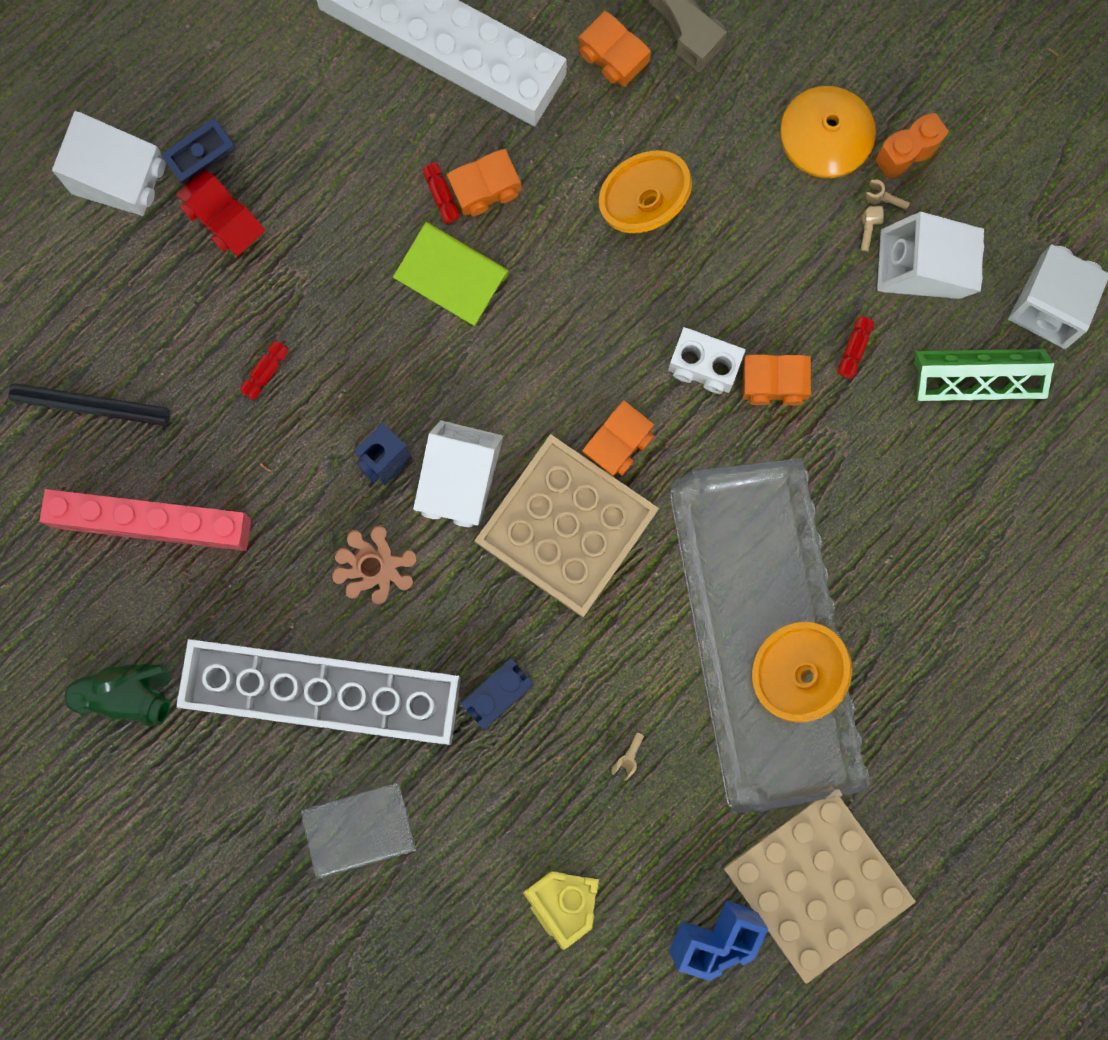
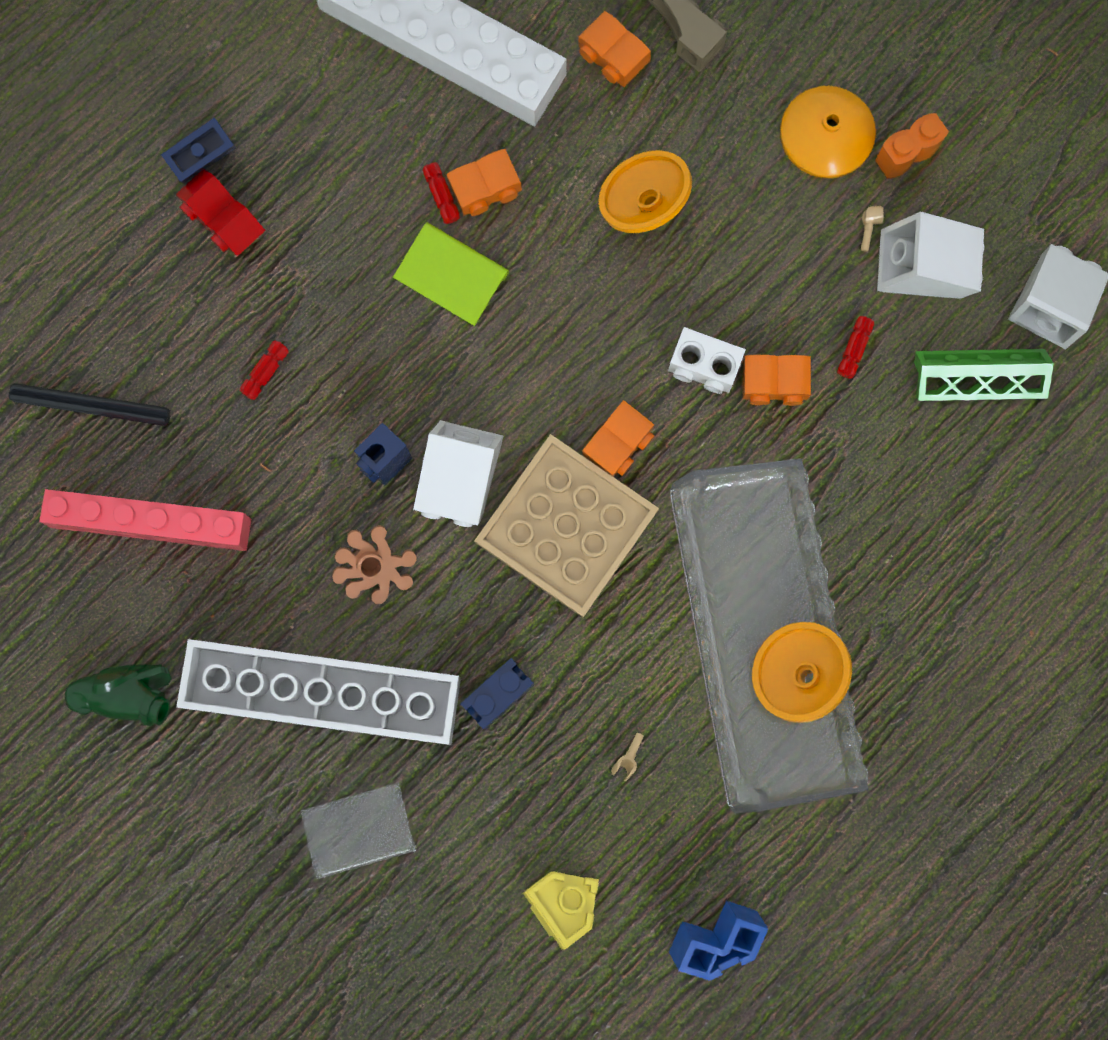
(108, 165): white slope -> none
(819, 886): tan plate -> none
(884, 196): tan hand -> none

